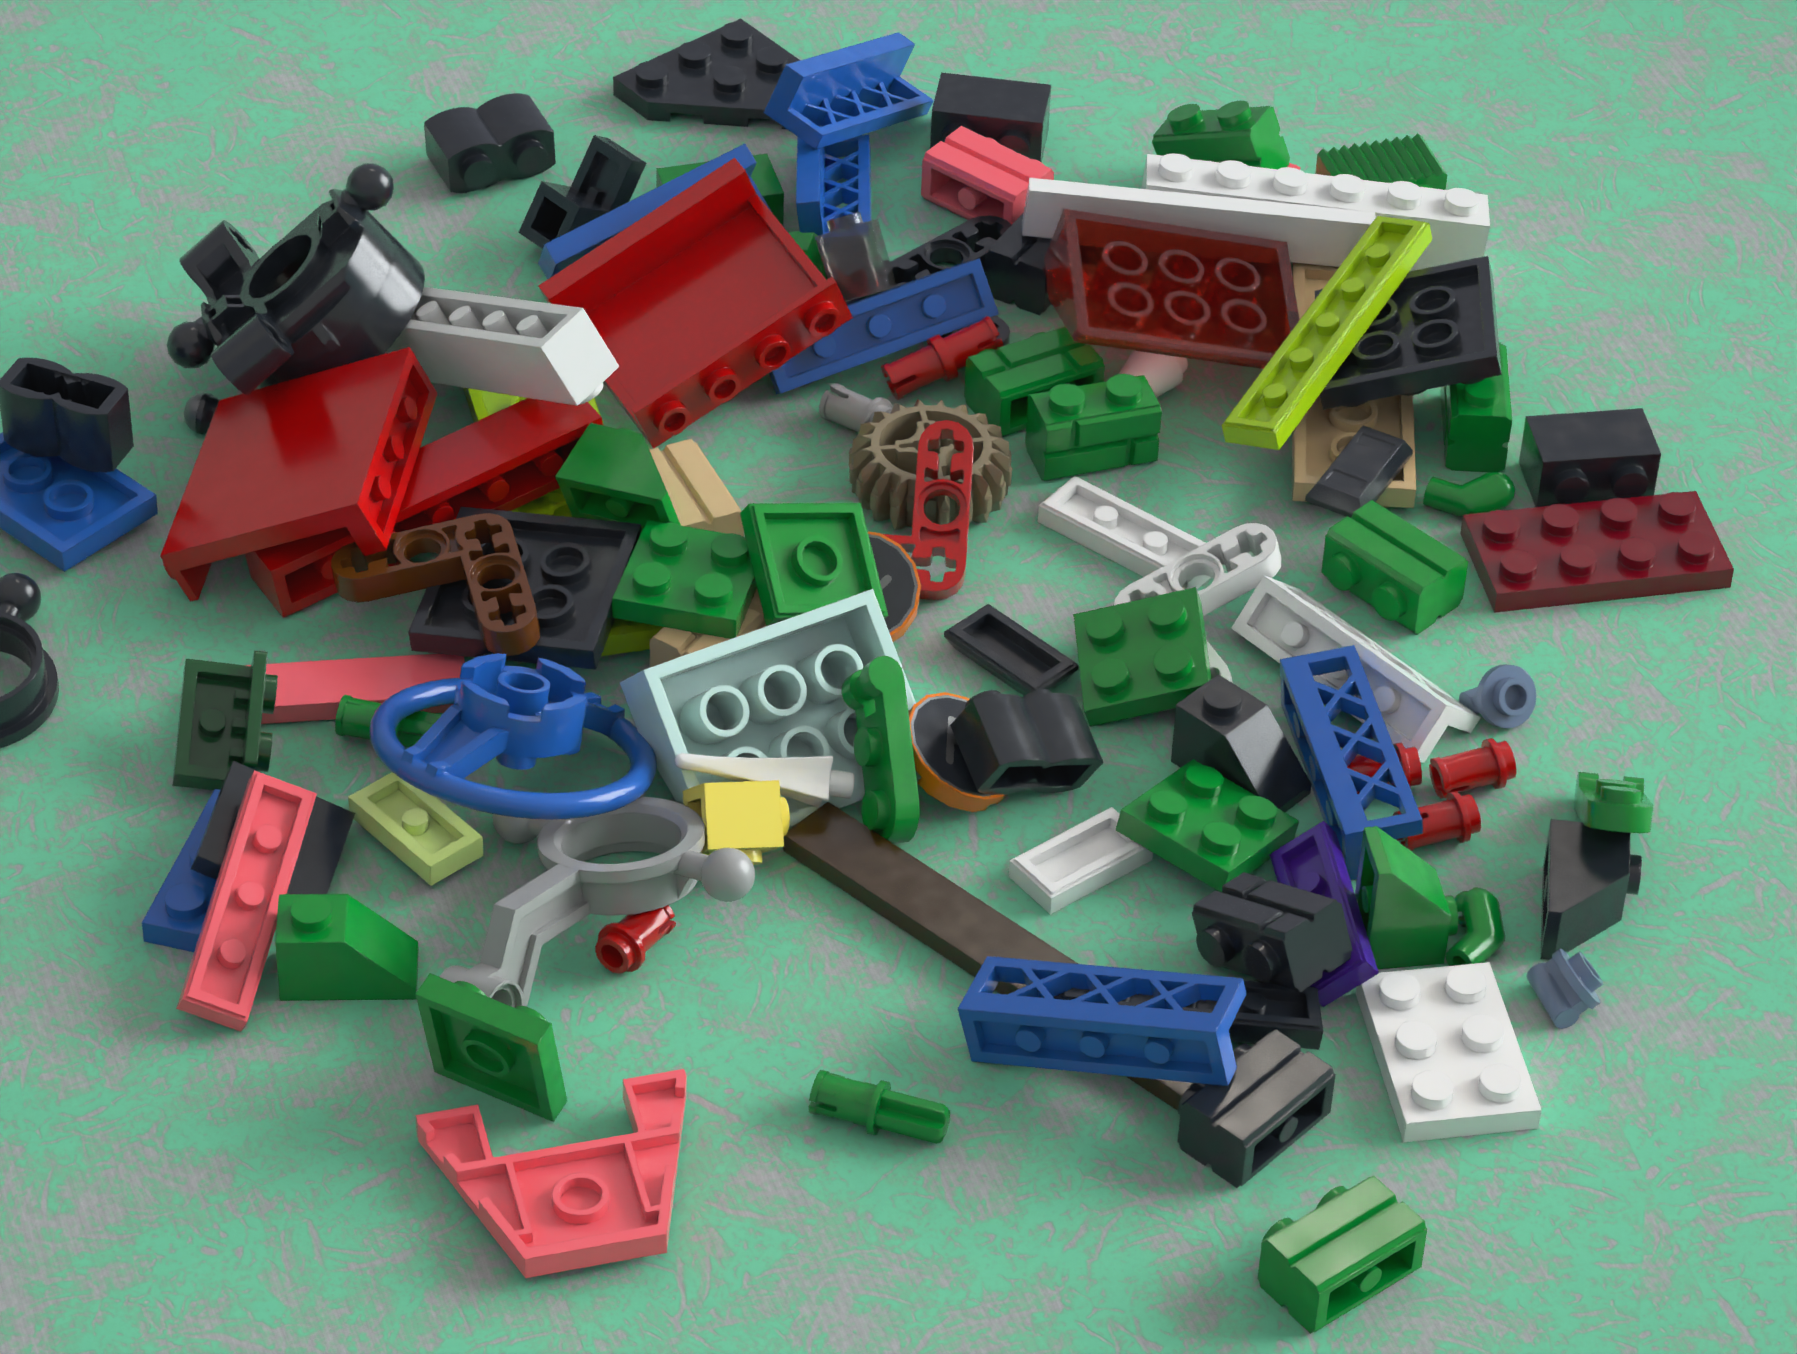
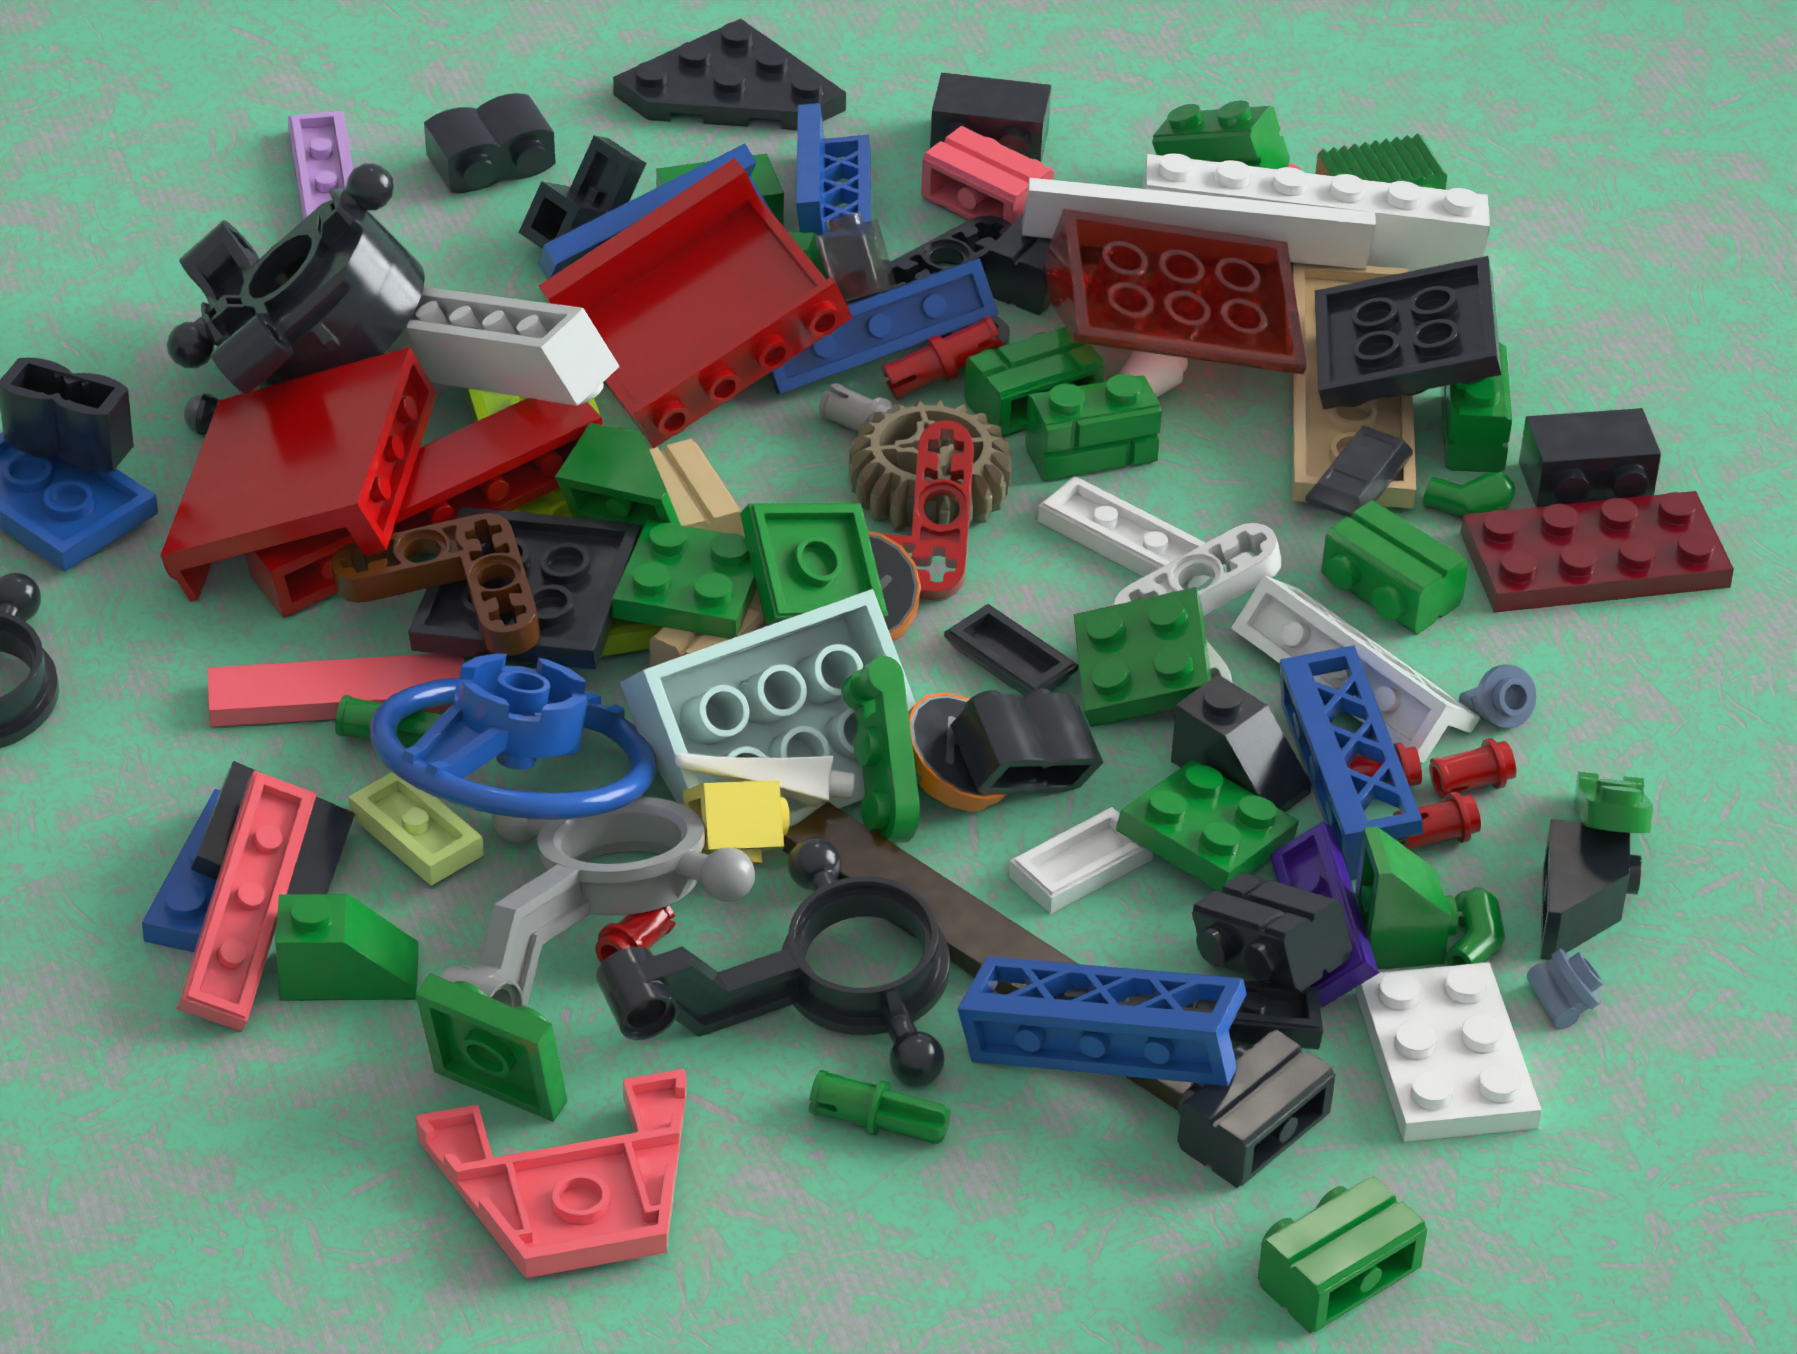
(222, 720): dark green bracket -> none
(319, 156): none -> lavender tile
(654, 991): none -> black piece
(847, 92): blue fence -> none
(1327, 333): lime tile -> none

